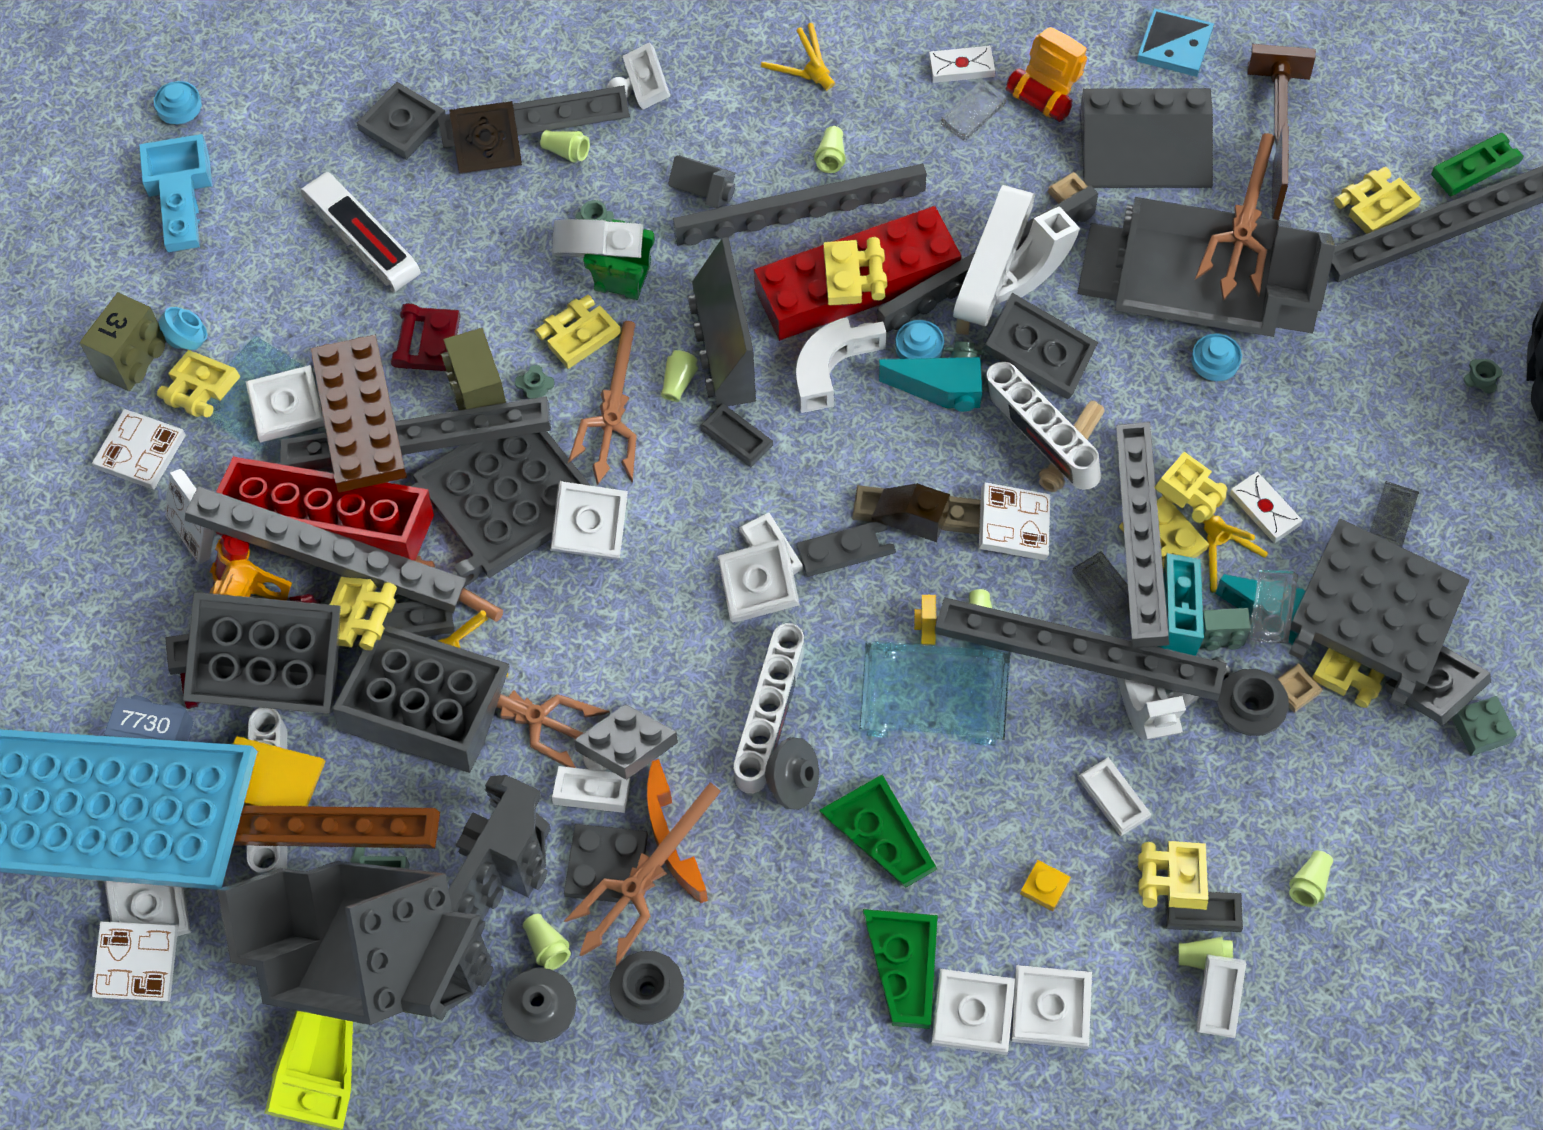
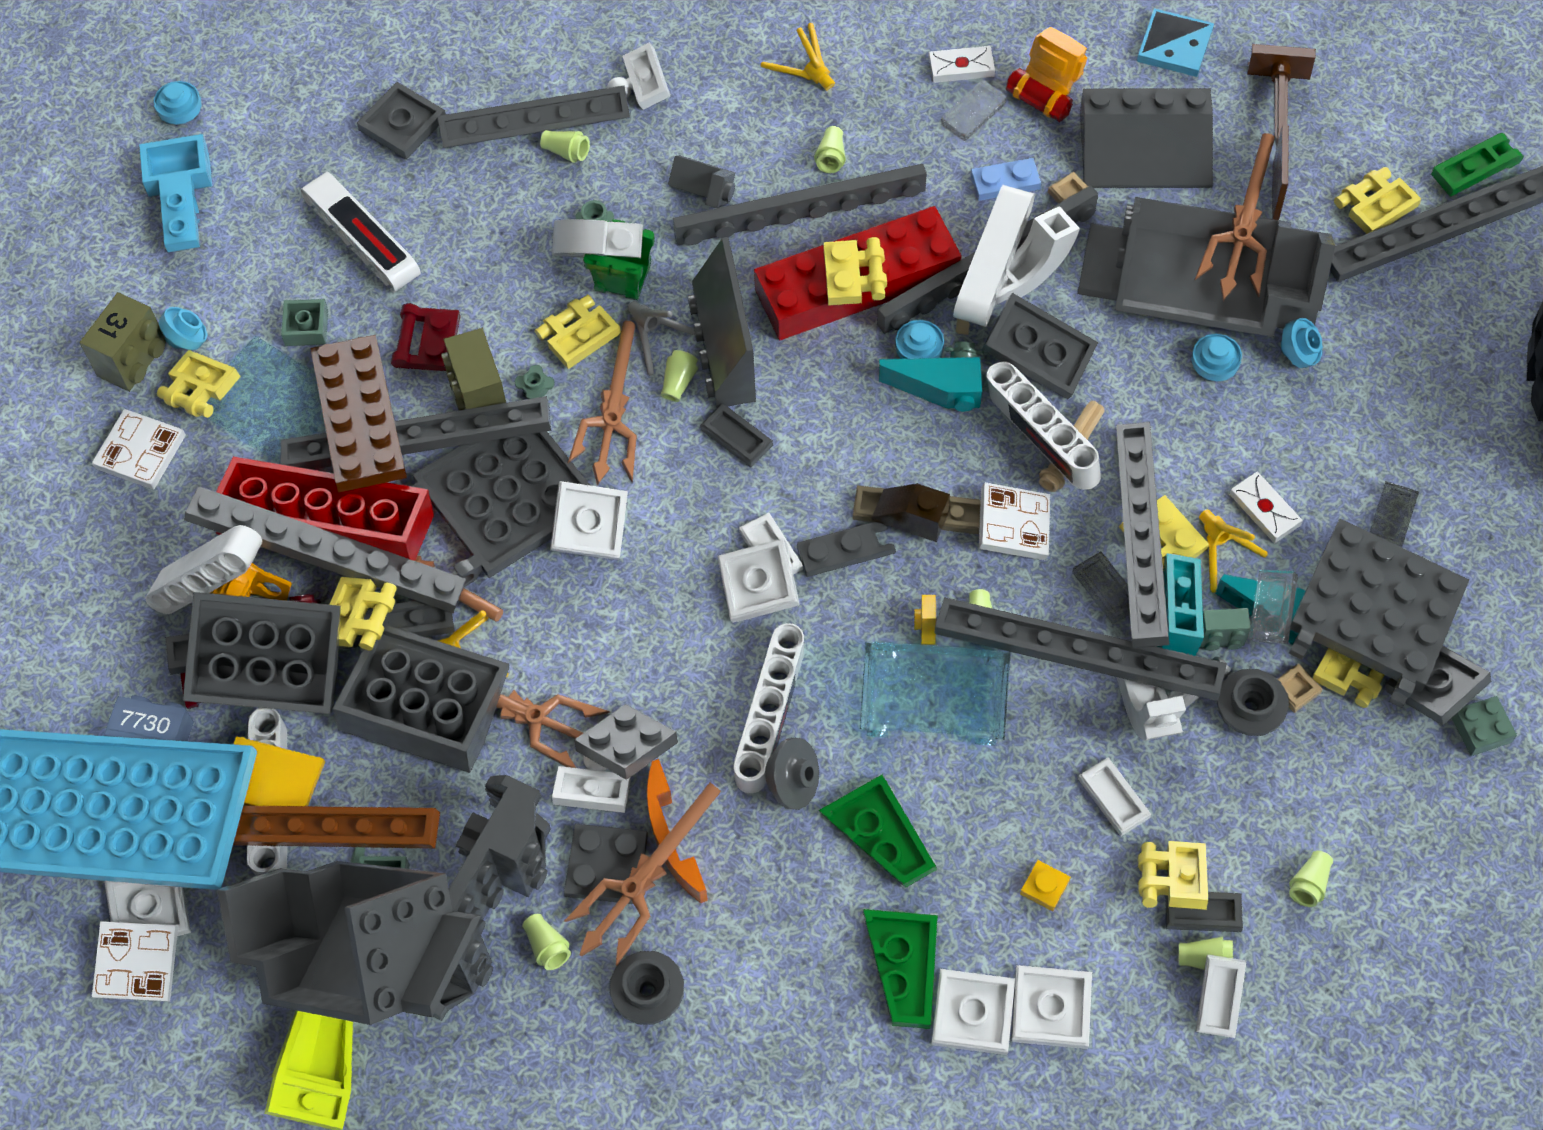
(195, 537): white tile -> none
(204, 569): none -> white beam
(285, 403): white tile -> none
(304, 322): none -> sand green piece
(466, 123): dark brown plate -> none
(540, 1022): dark grey piece -> none
(648, 321): none -> light grey plant
(824, 351): white arch -> none
(1015, 174): none -> light blue plate
(1189, 483): light yellow plate -> none
(1301, 343): none -> medium azure plate
(1489, 369): sand green plate -> none

